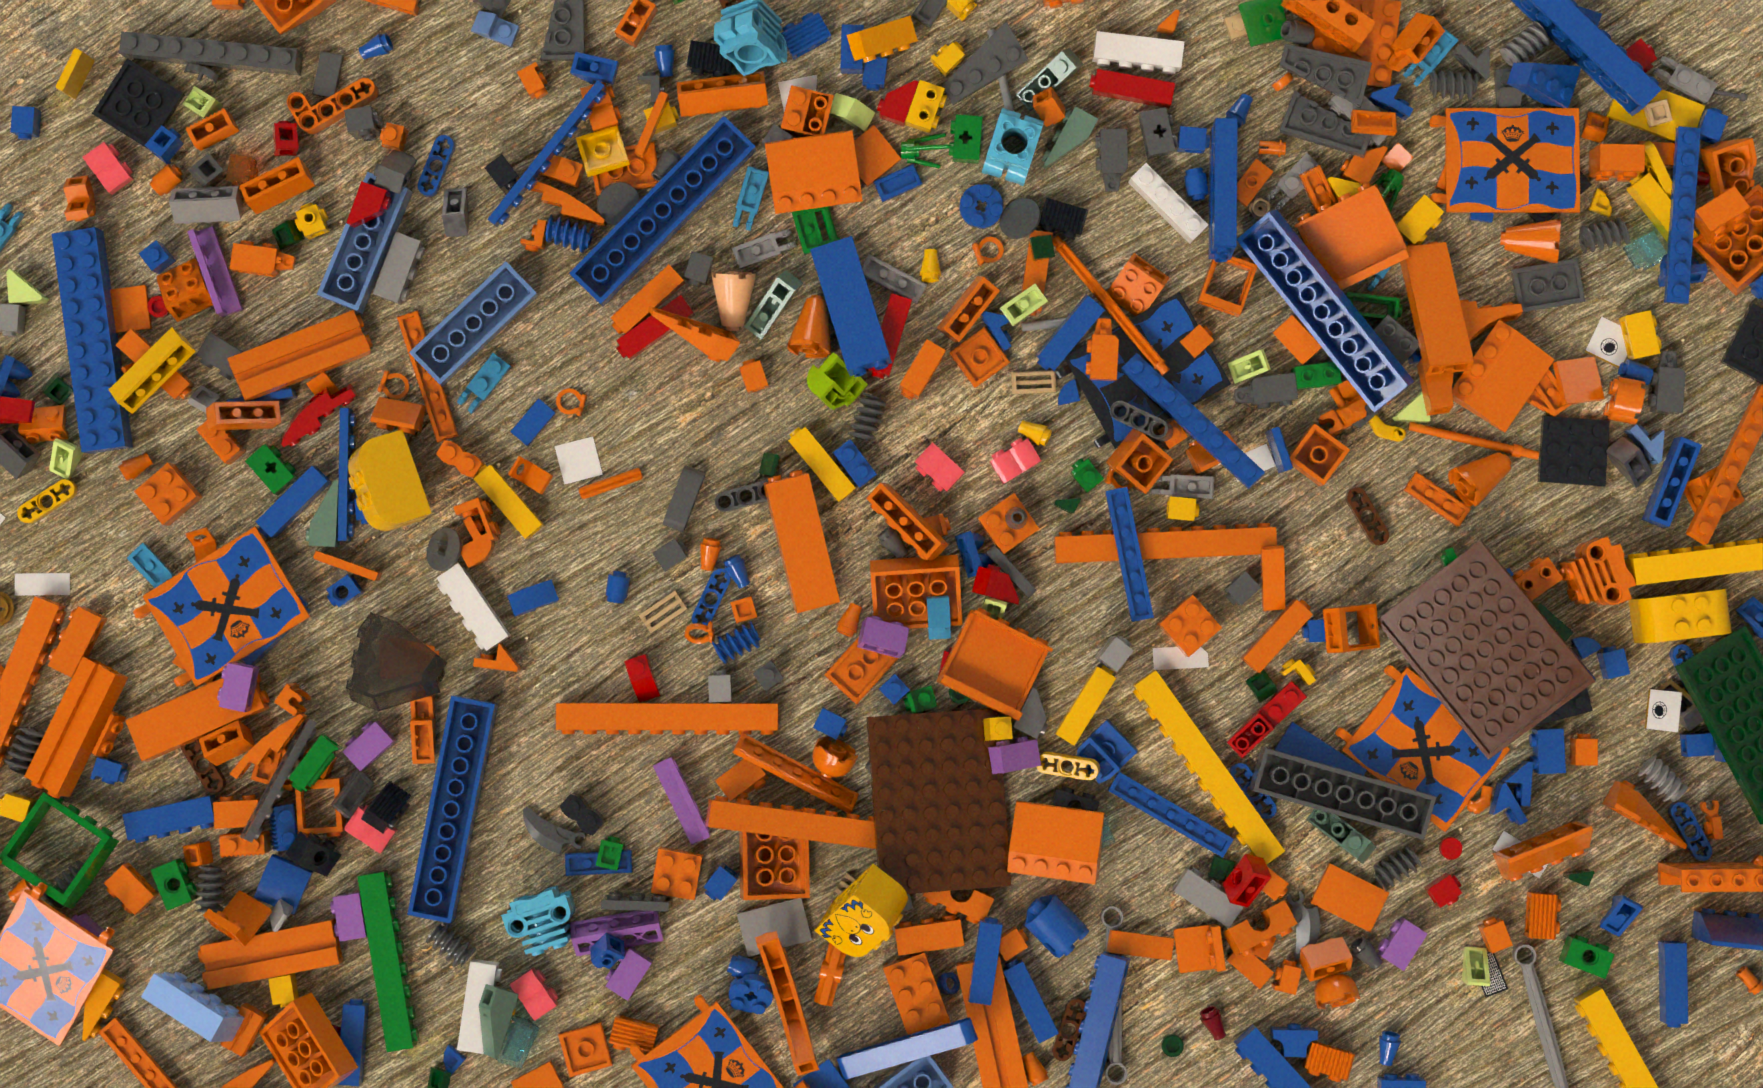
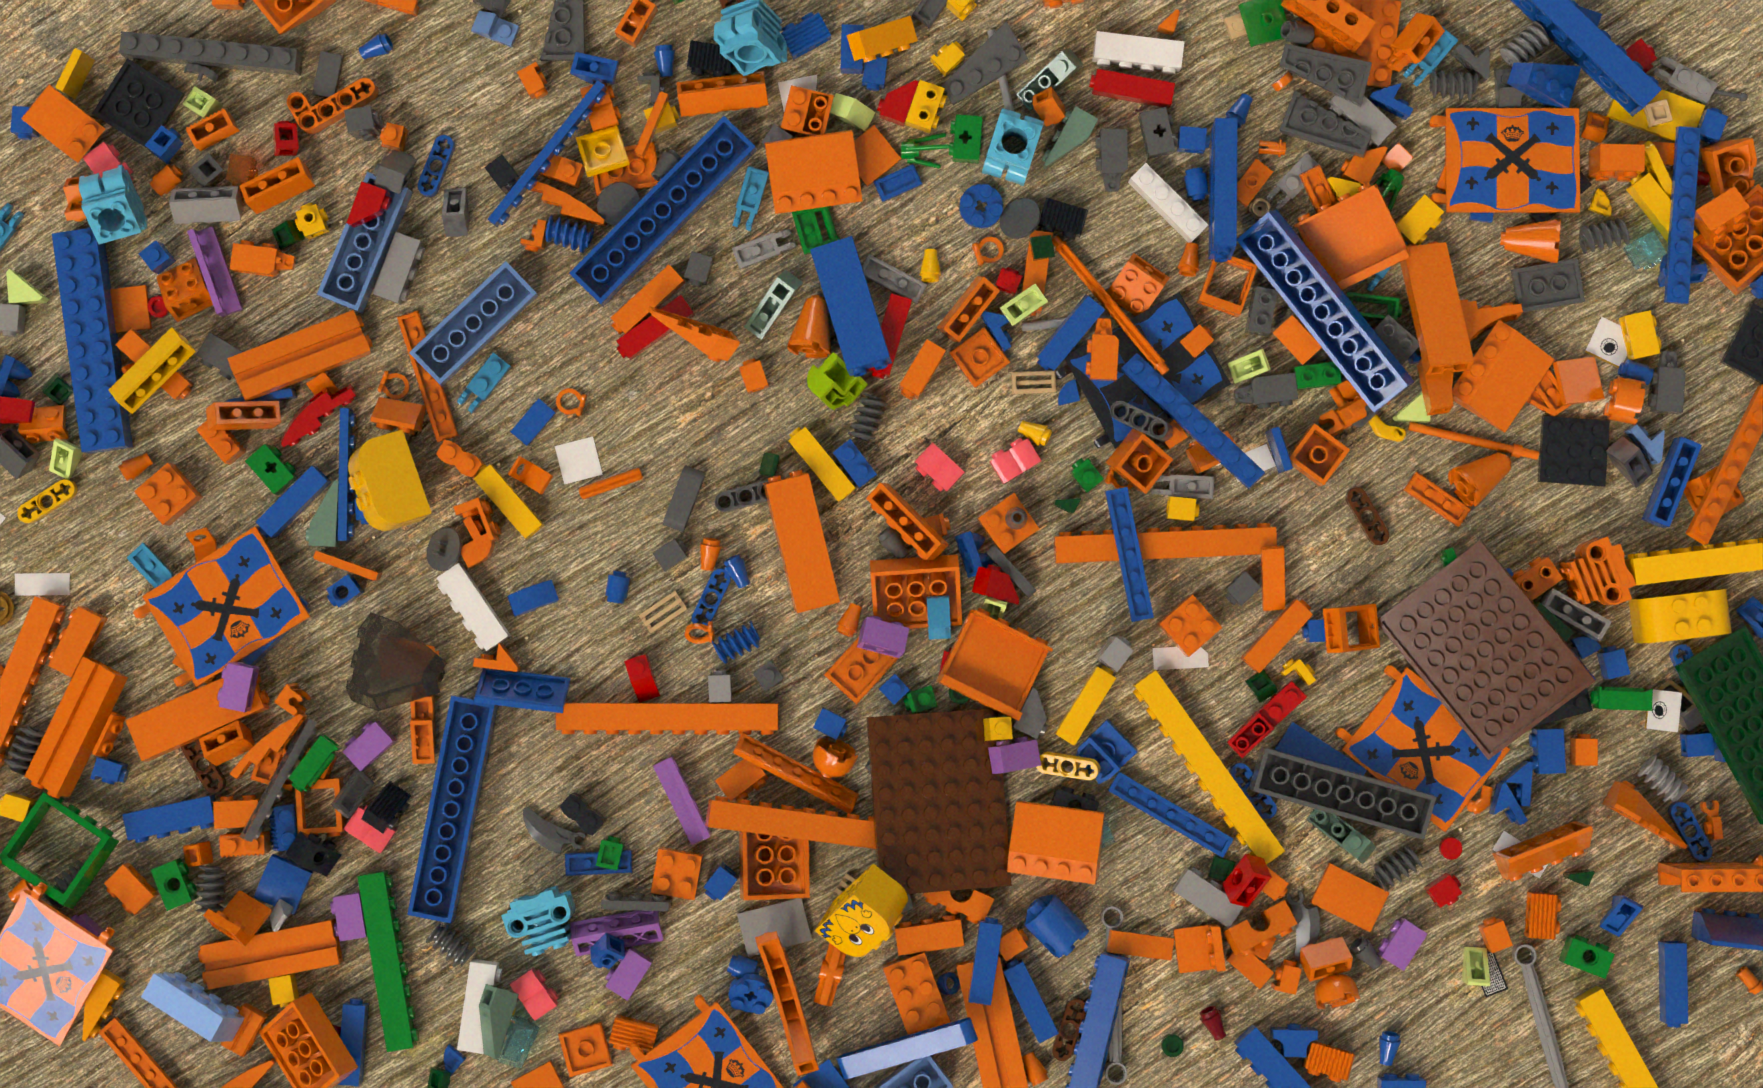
(63, 123): none -> orange slope
(110, 192): none -> medium azure piece
(203, 398): light grey plate -> none
(522, 690): none -> blue tile
(733, 296): light nougat cone -> none
(743, 609): orange plate -> none
(1008, 280): none -> red brick
(1189, 261): none -> orange cone
(1261, 311): none -> dark grey brick
(1373, 122): orange plate -> none
(1575, 615): none -> light grey brick
(1622, 698): none -> green window

